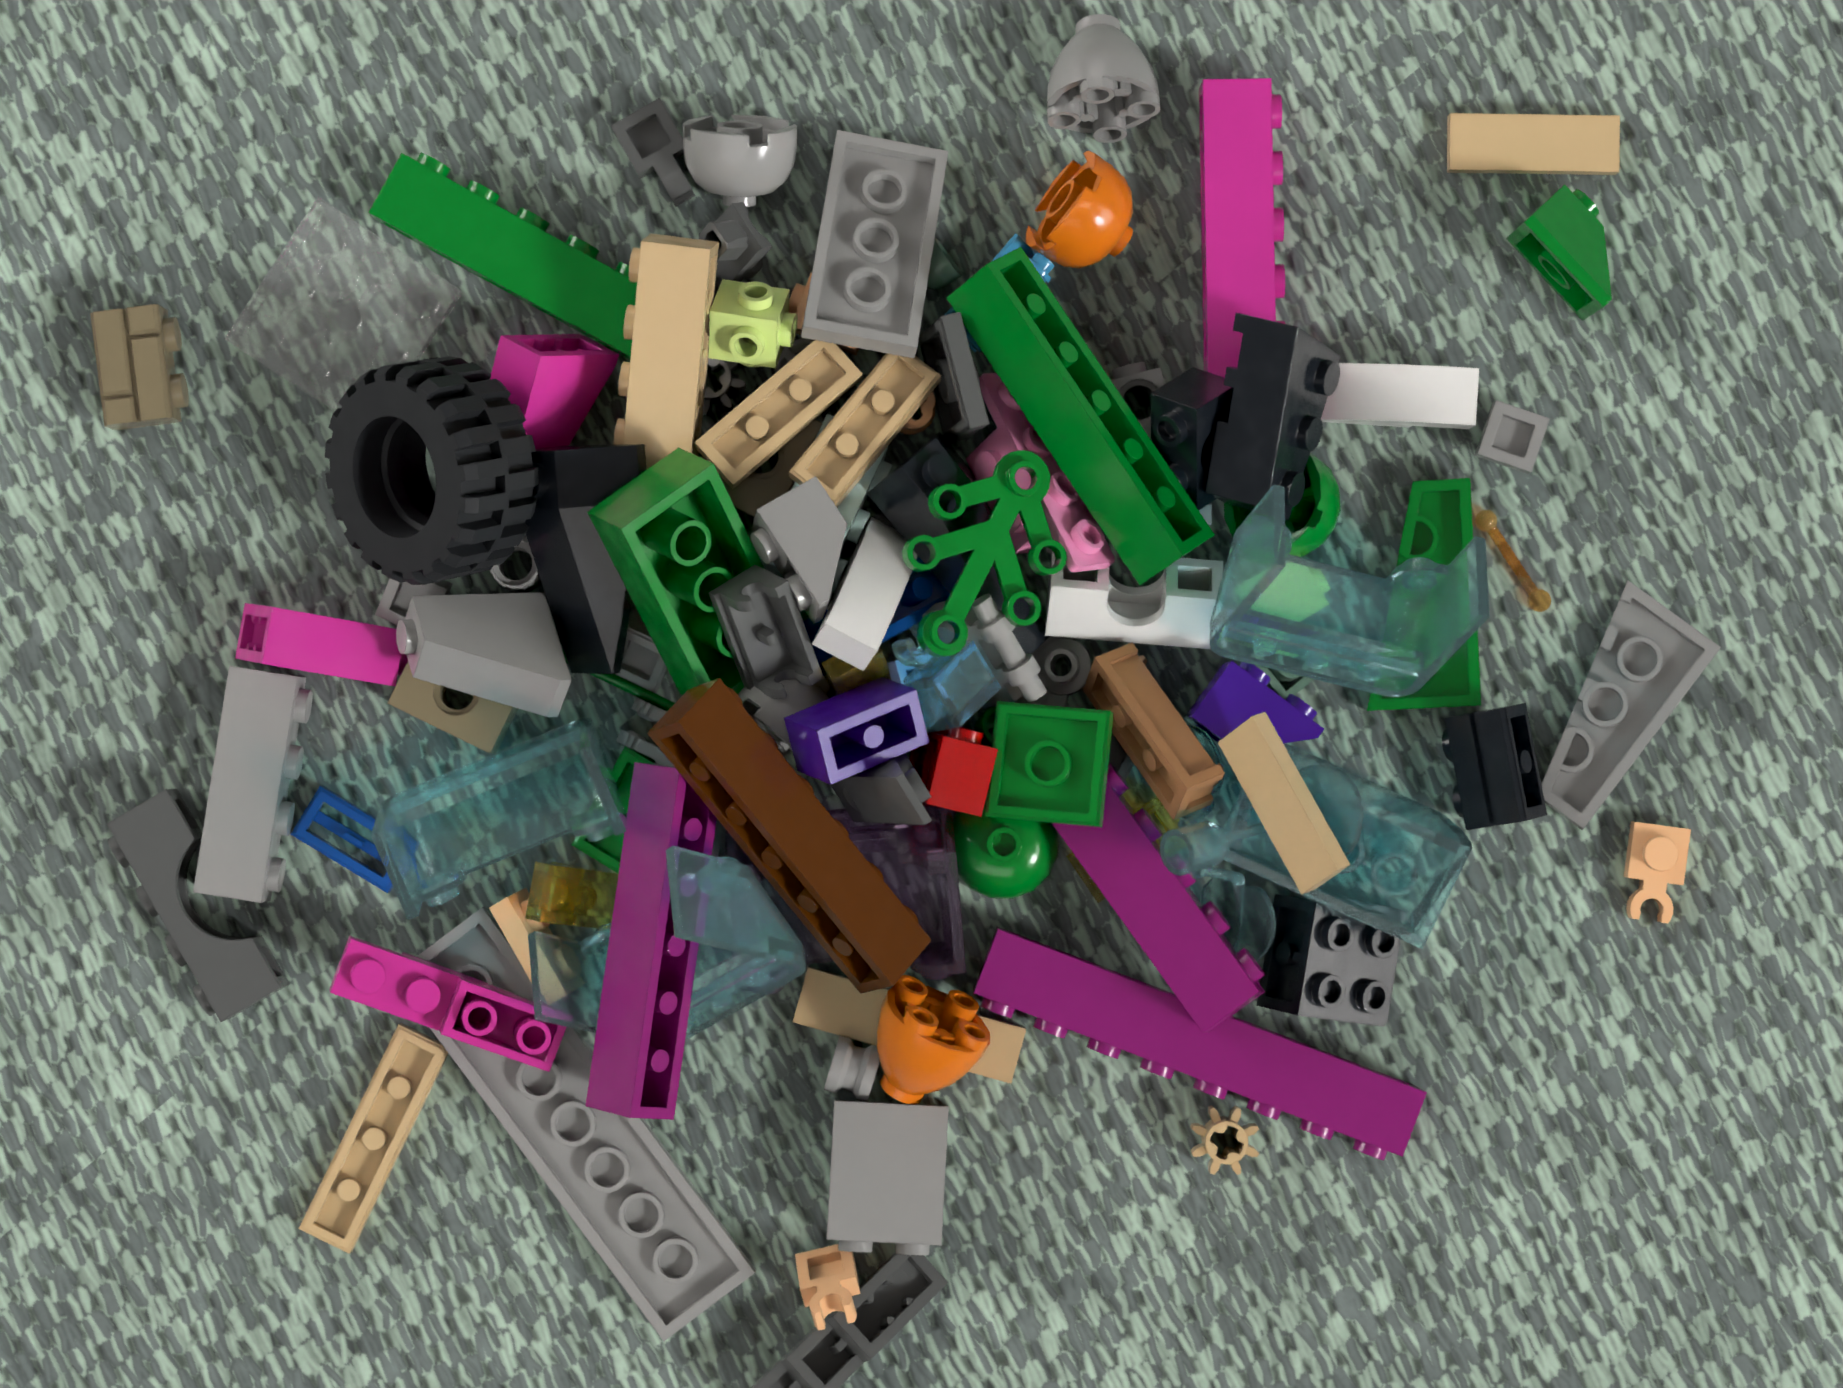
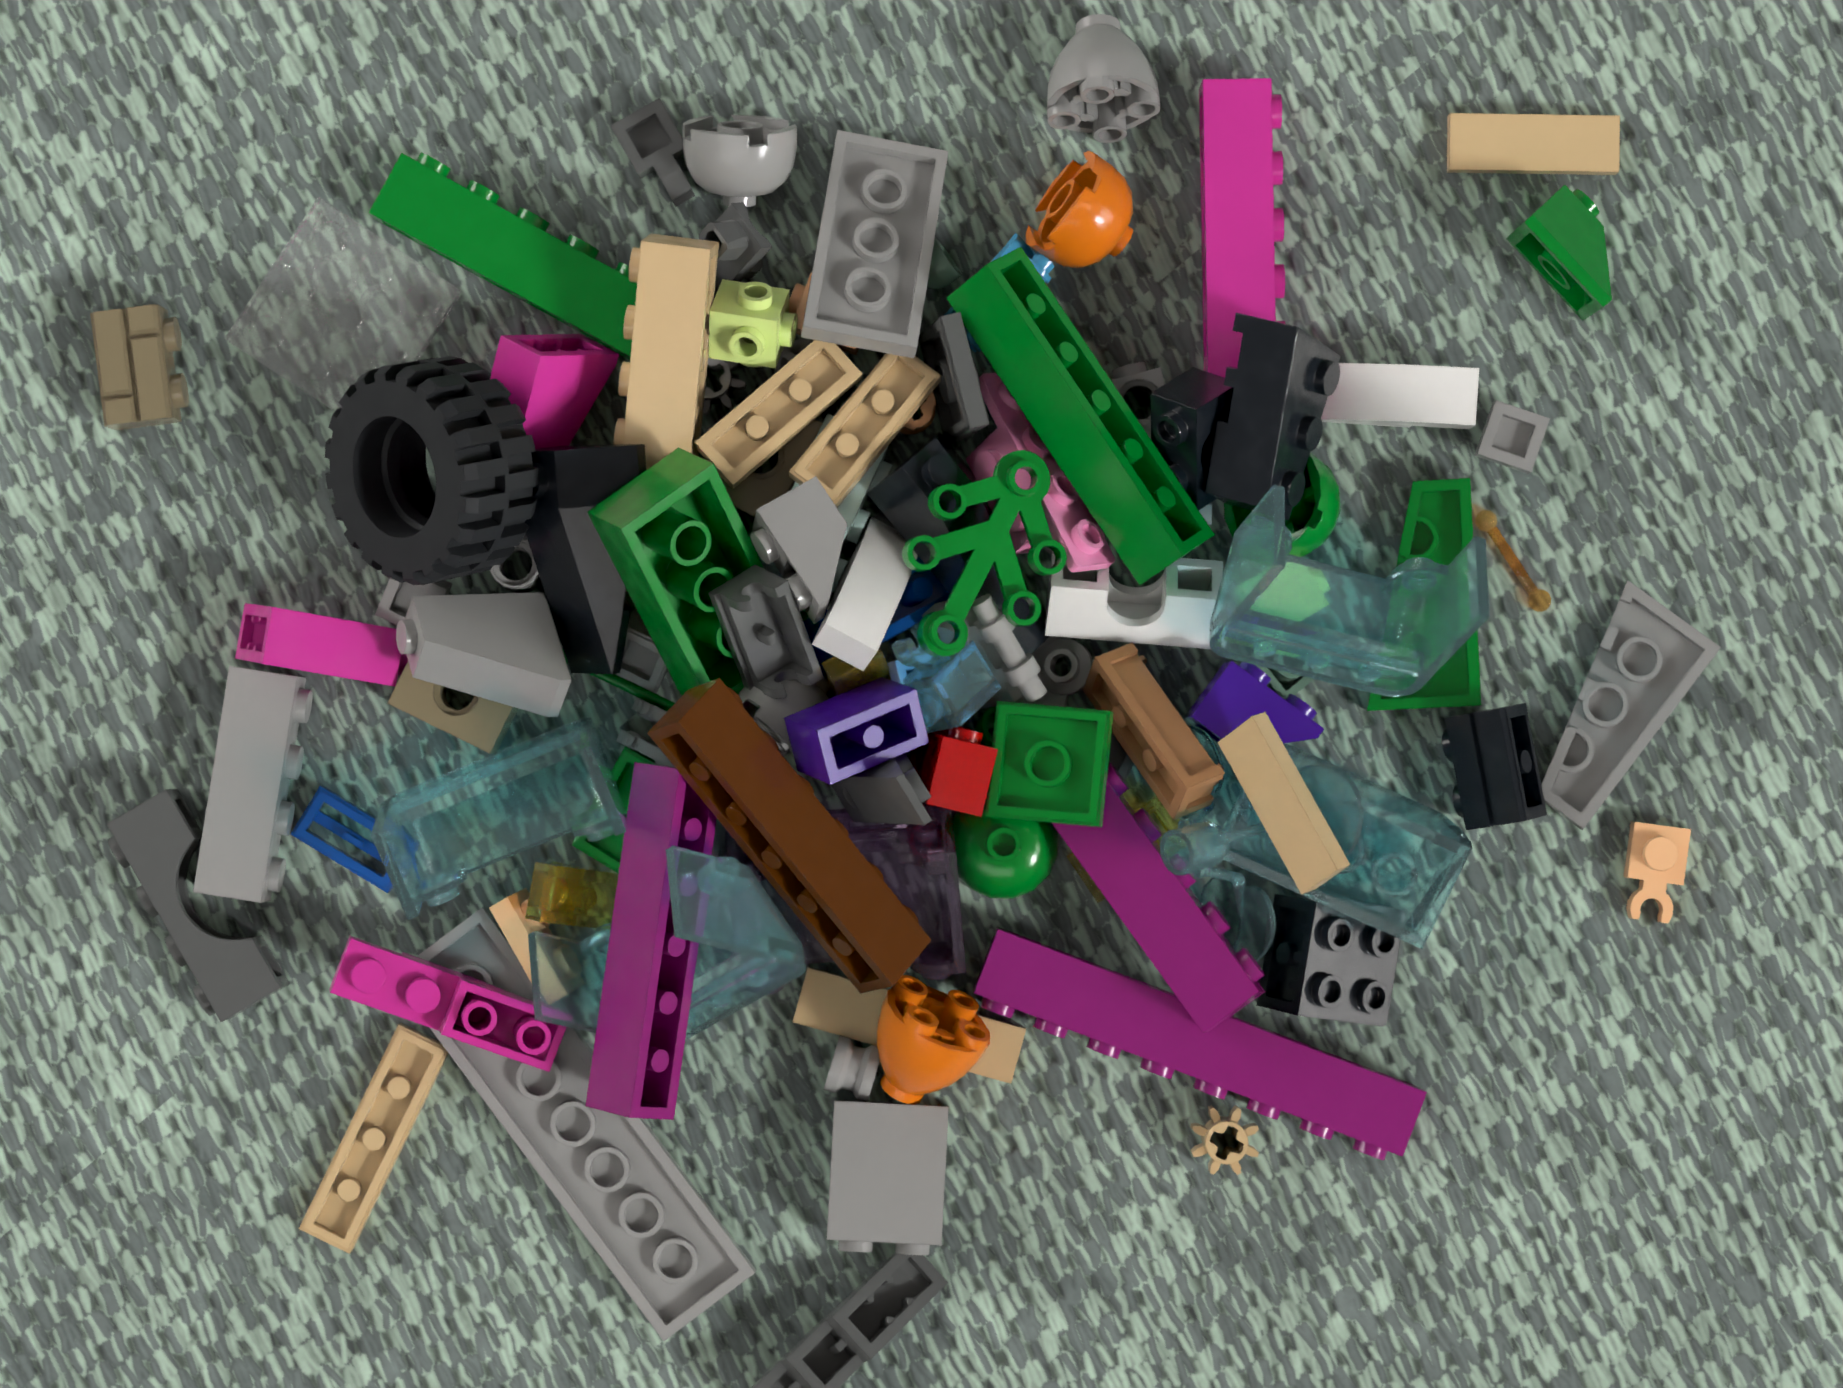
(828, 1282): light nougat plate -> none

